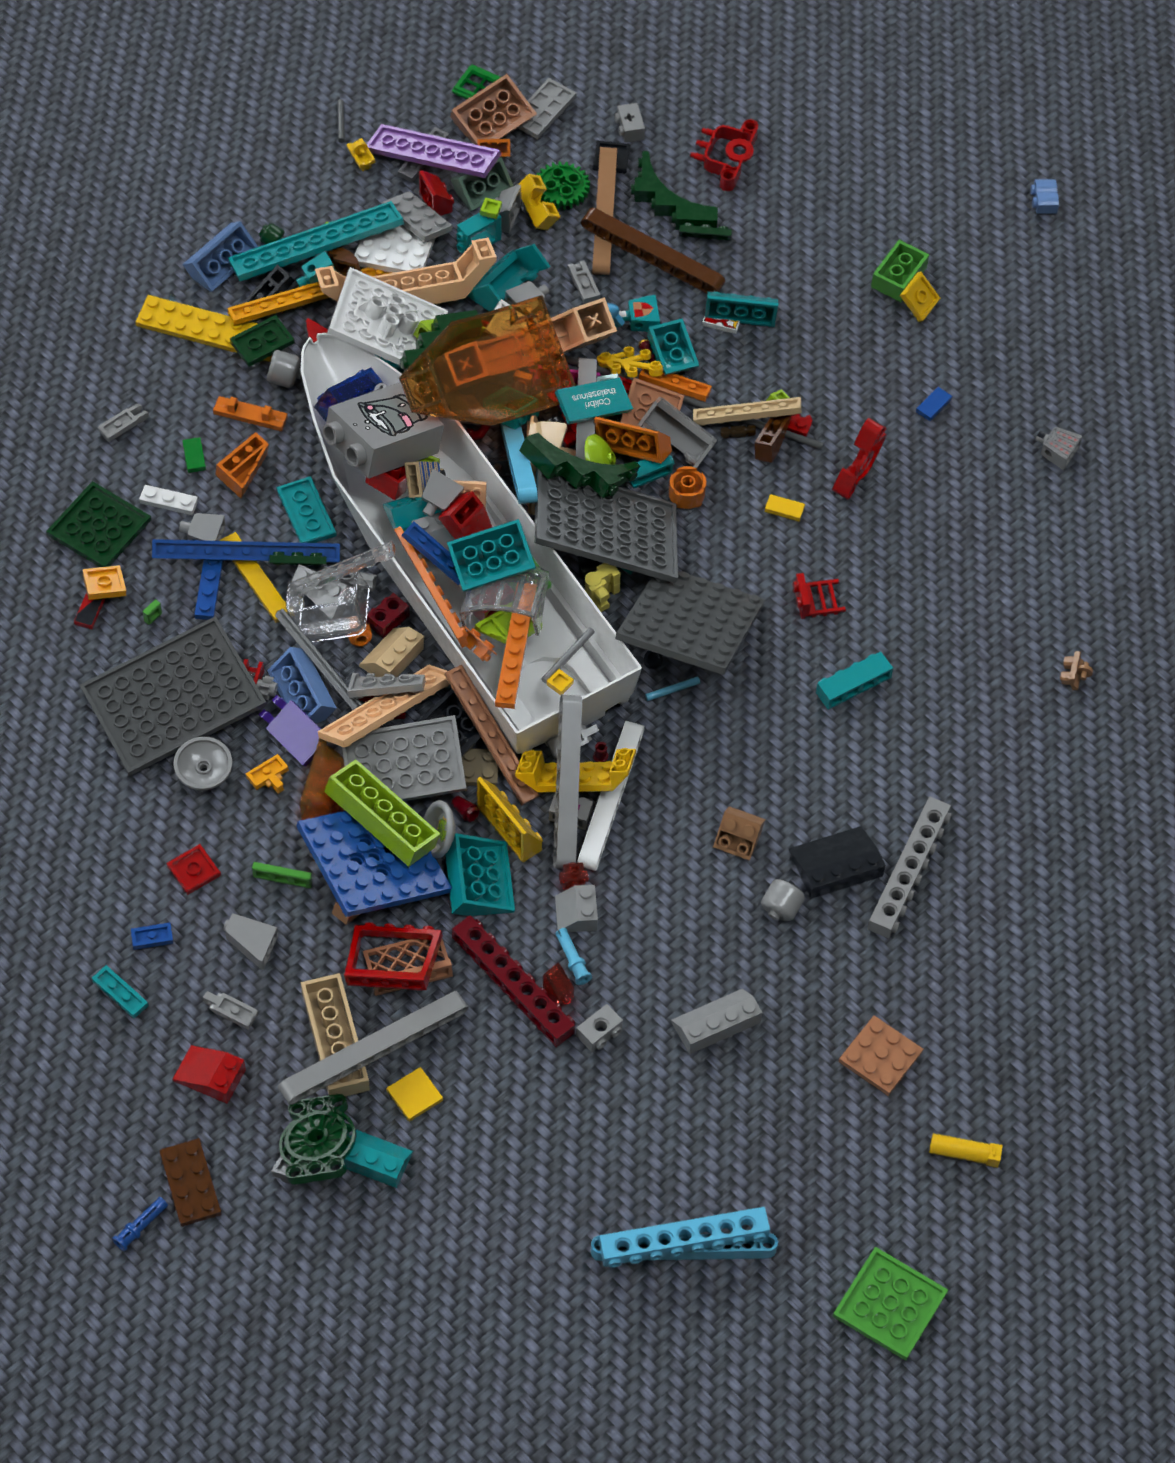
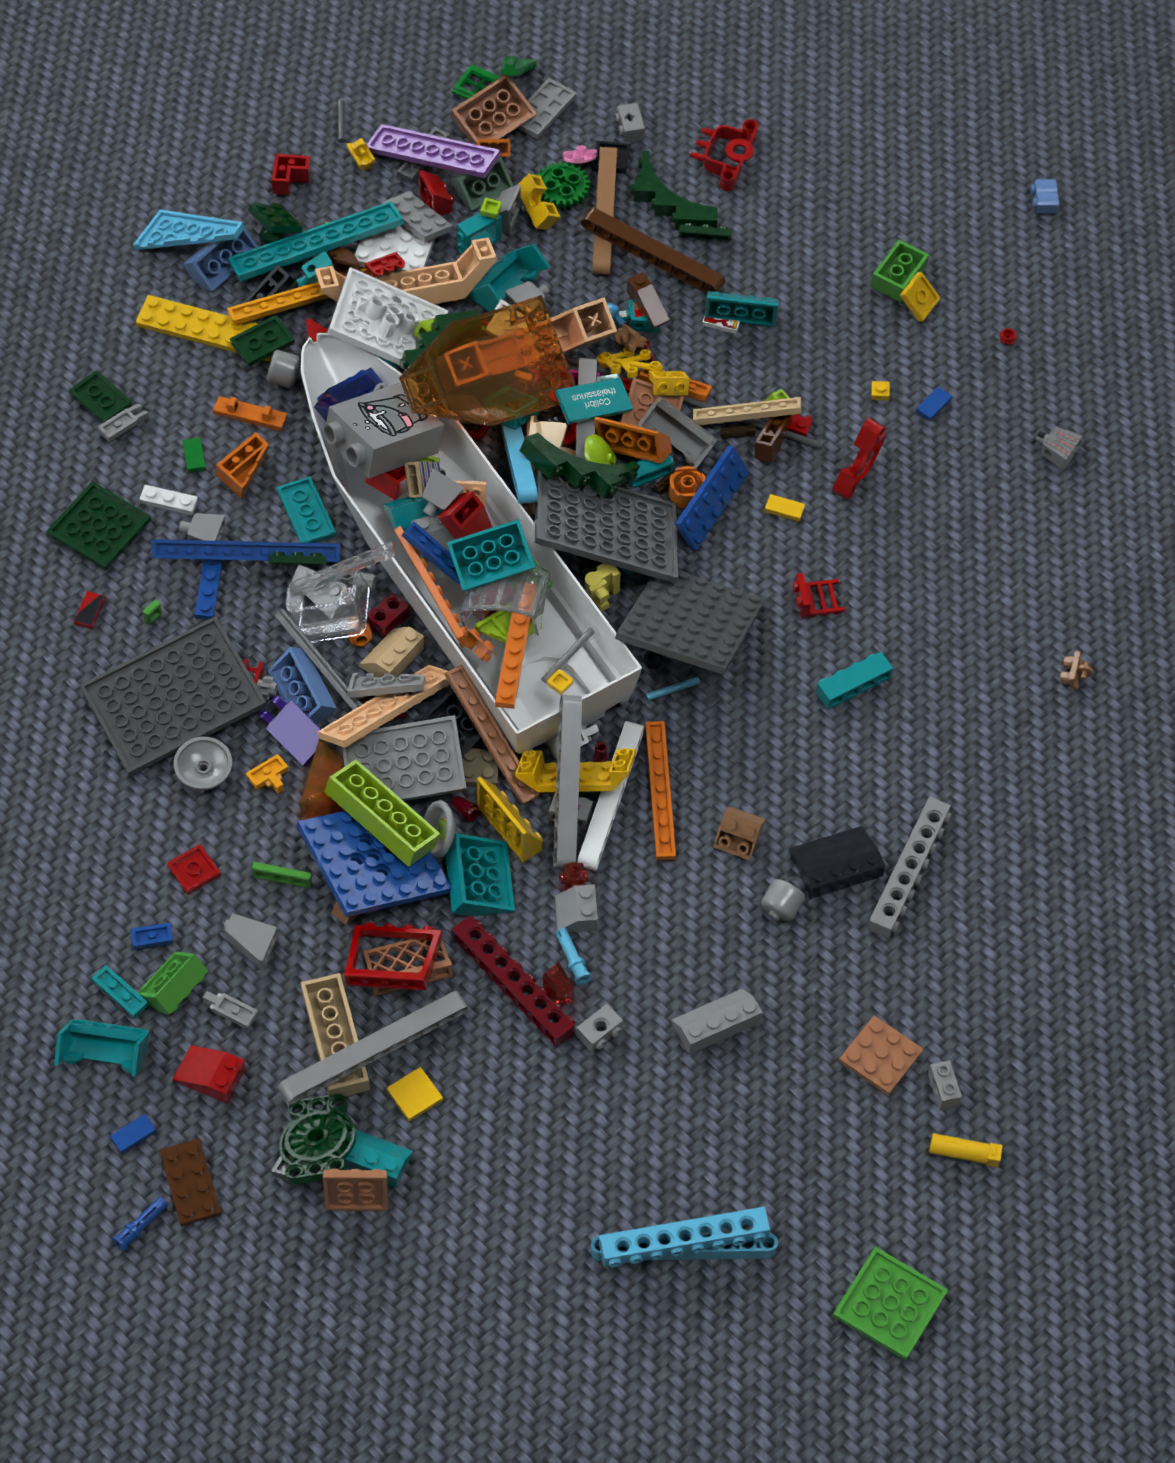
(100, 397): none -> dark green plate
(102, 1042): none -> teal windscreen
(104, 582): light orange plate -> none
(133, 1134): none -> blue tile
(173, 982): none -> bright green slope
(178, 229): none -> medium azure wing
(259, 582): yellow tile -> none
(275, 218): none -> dark green plate
(288, 170): none -> red brick
(355, 1190): none -> nougat plate
(385, 264): none -> red plate
(515, 66): none -> green wing
(580, 155): none -> bright pink dish
(583, 281): light grey plate -> none
(629, 338): none -> medium nougat hips
(647, 300): none -> slope
(660, 791): none -> orange plate
(664, 482): none -> dark brown axle
(669, 382): none -> yellow bracket
(672, 346): teal slope -> none
(712, 498): none -> blue plate
(880, 390): none -> yellow plate
(944, 1085): none -> light grey brick
(1010, 333): none -> red plate

